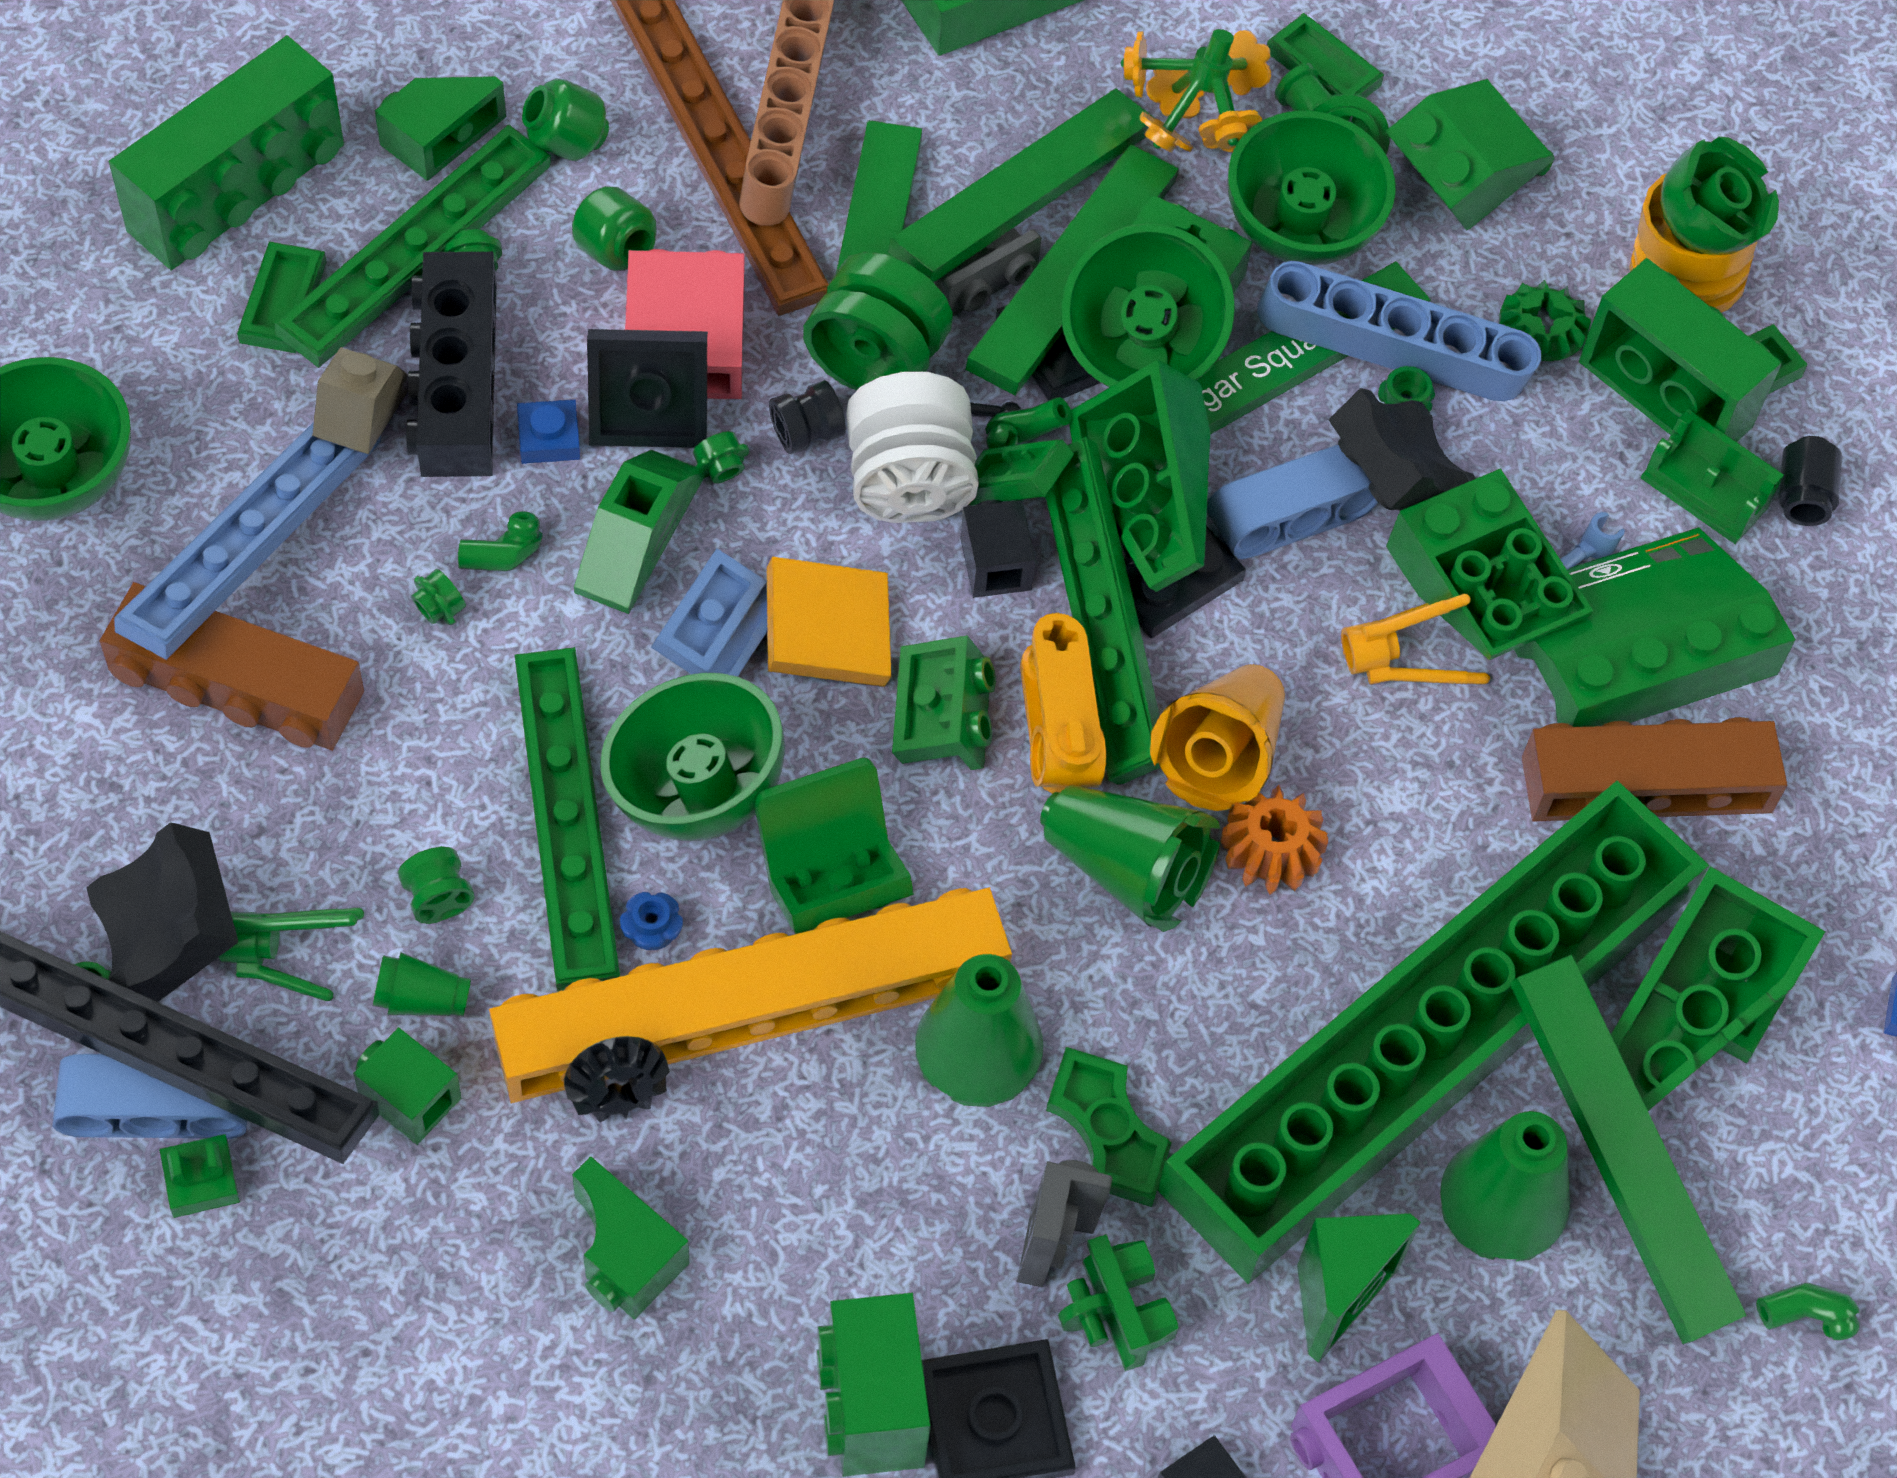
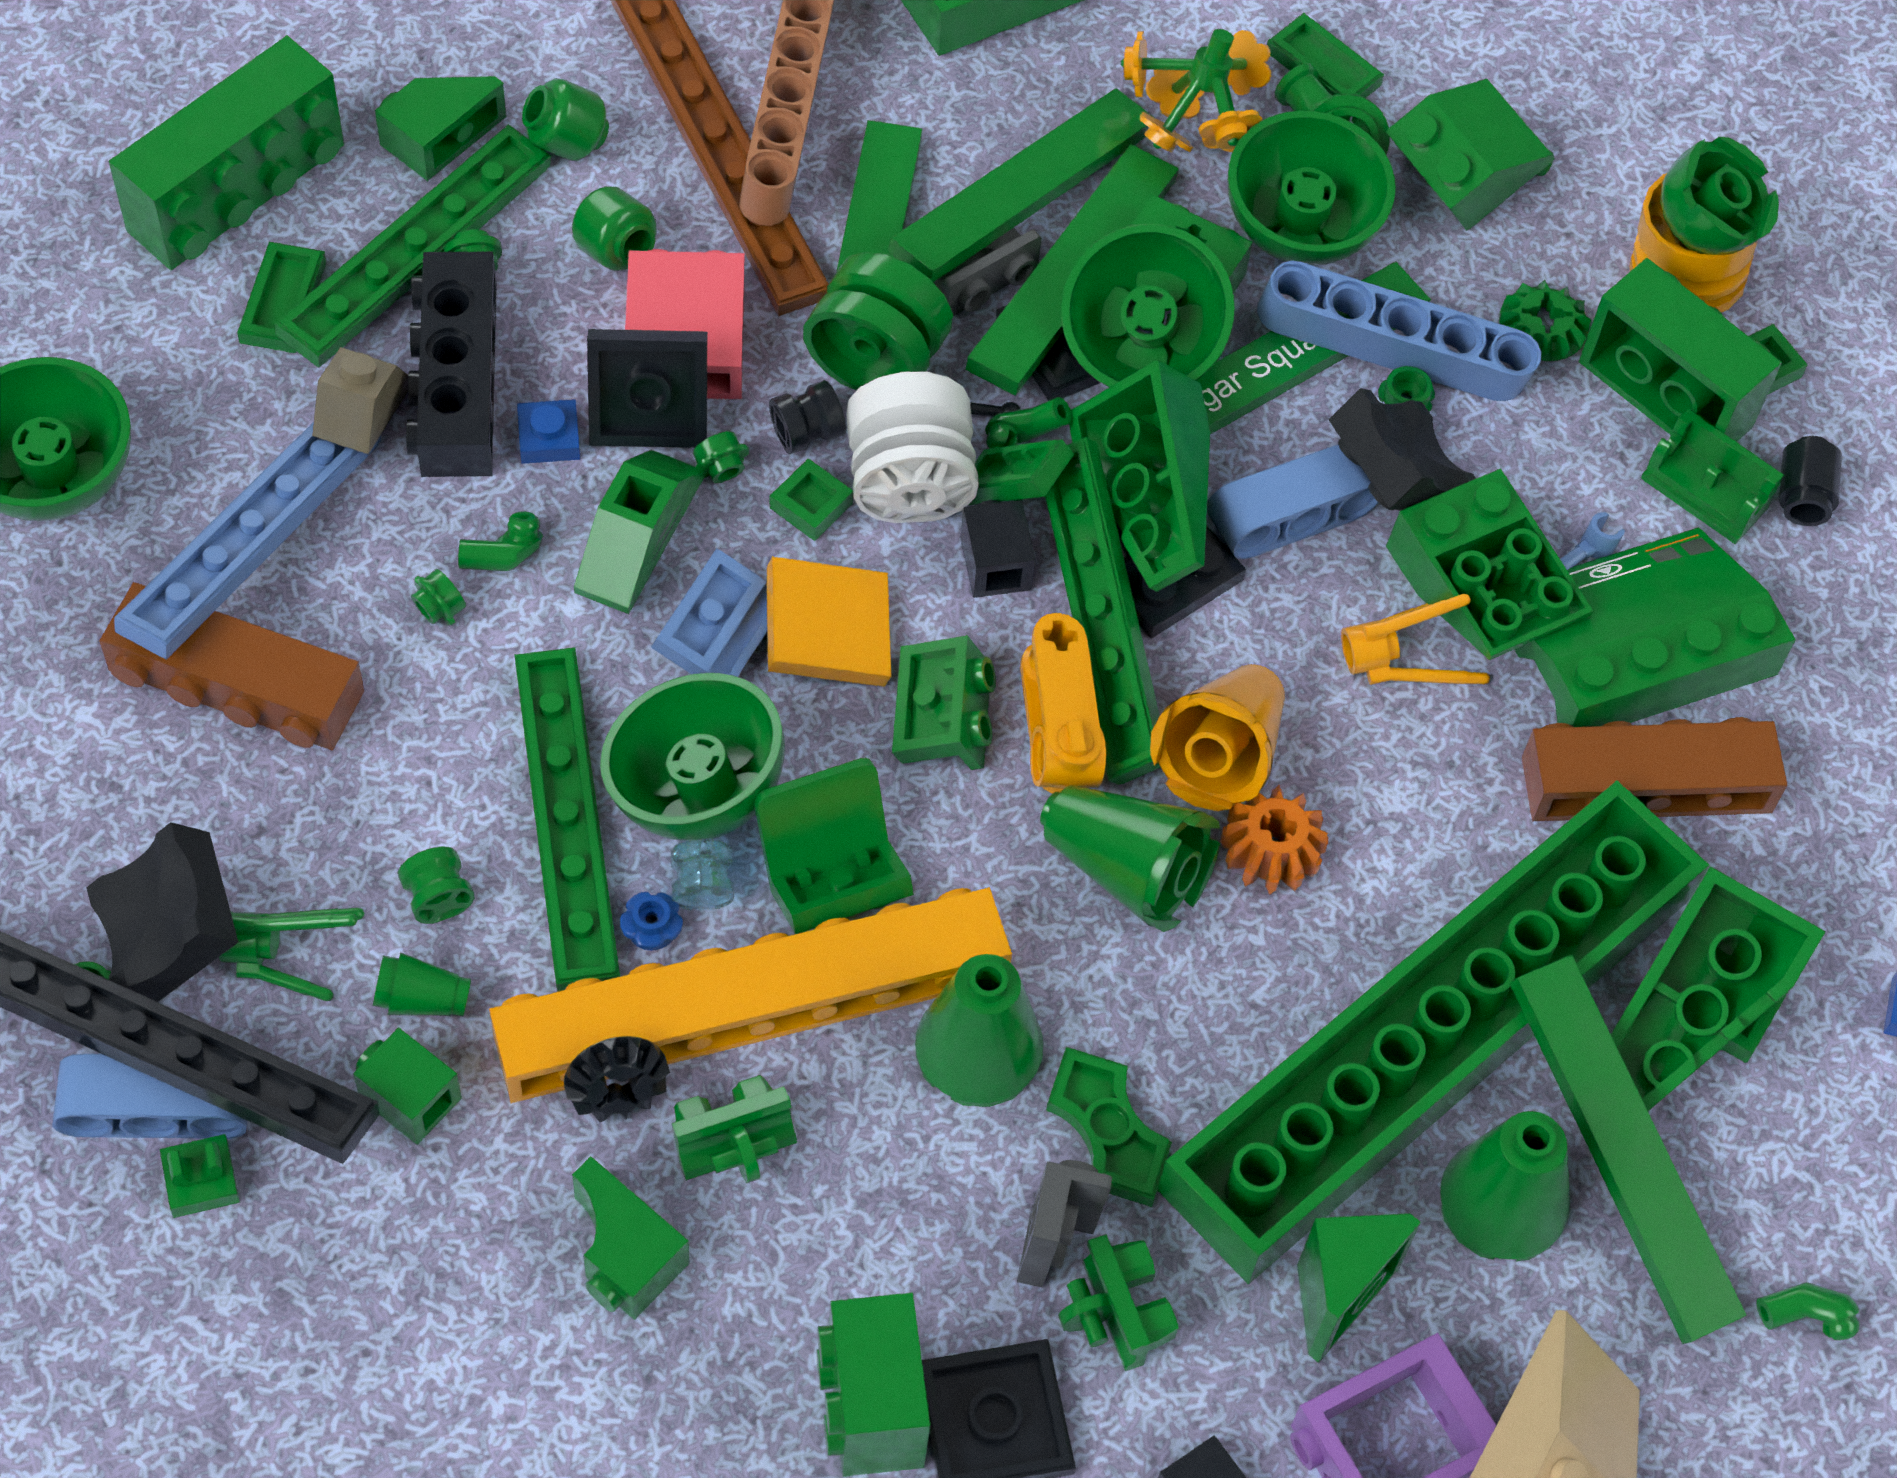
(702, 874): none -> clear light blue wheel
(734, 1133): none -> green hips
(811, 499): none -> green plate

